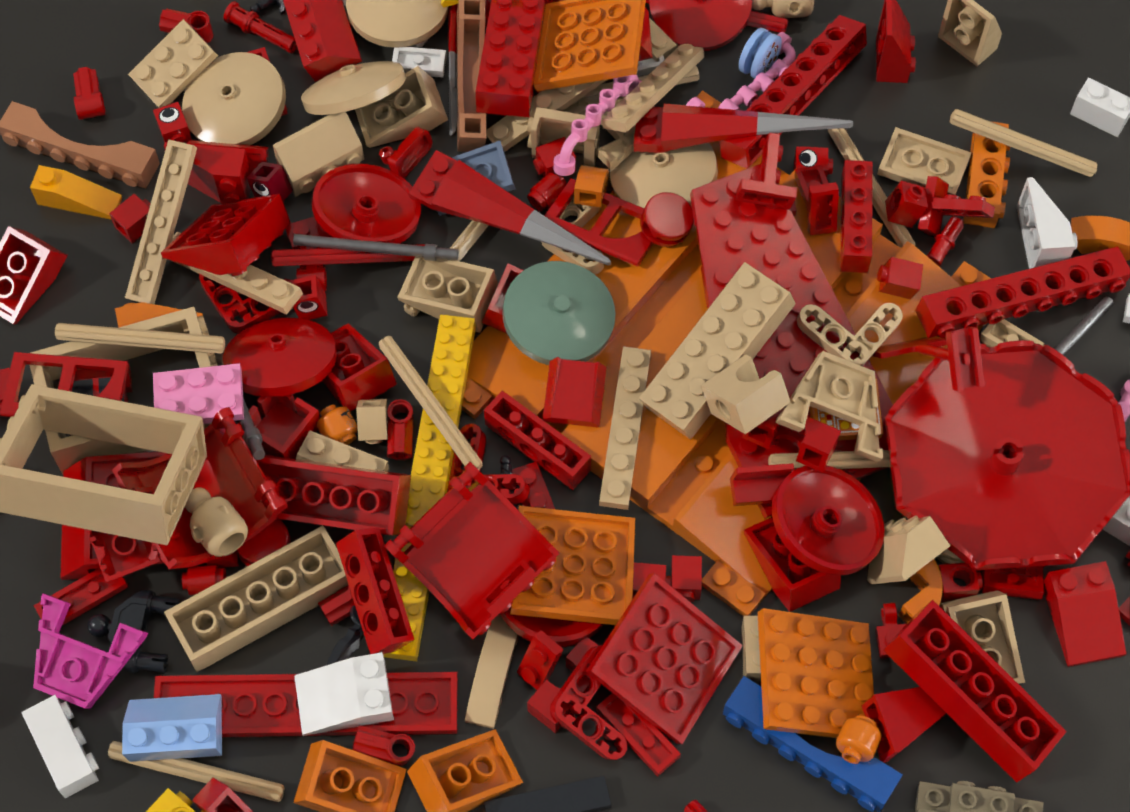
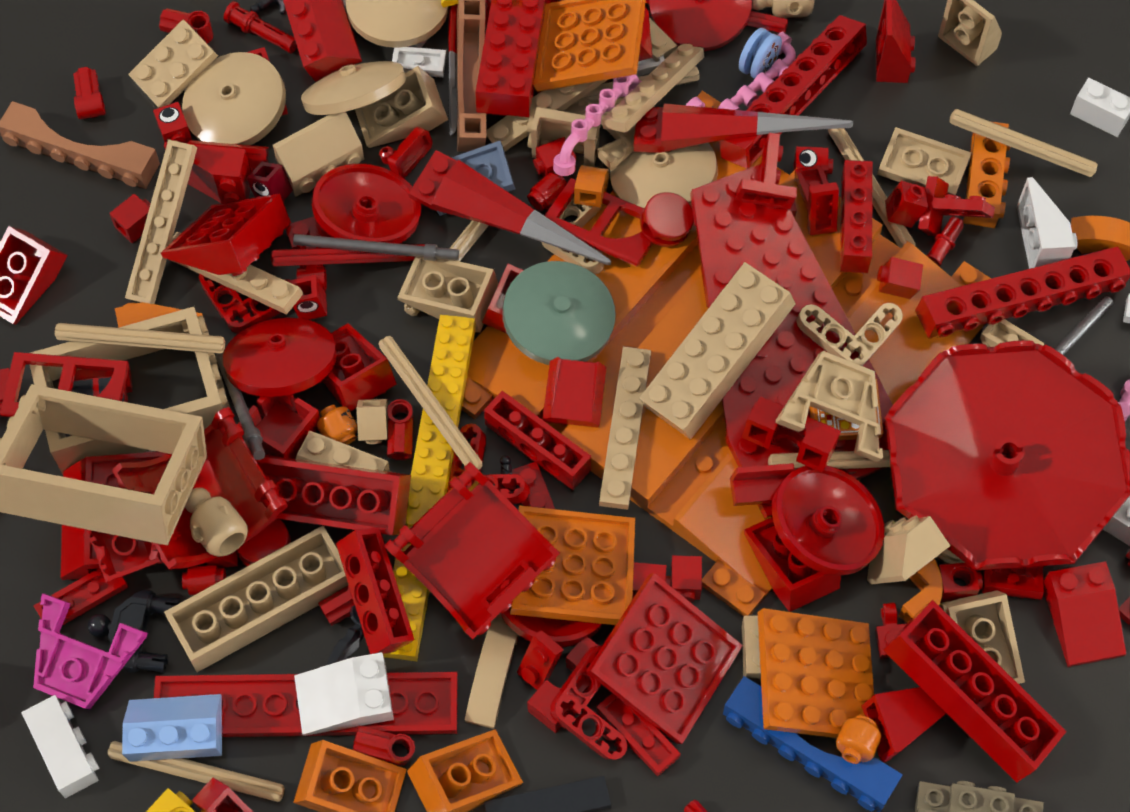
(72, 193): light orange slope -> none
(200, 391): bright pink plate -> none
(742, 398): tan piece -> none
(962, 354): red piece -> none

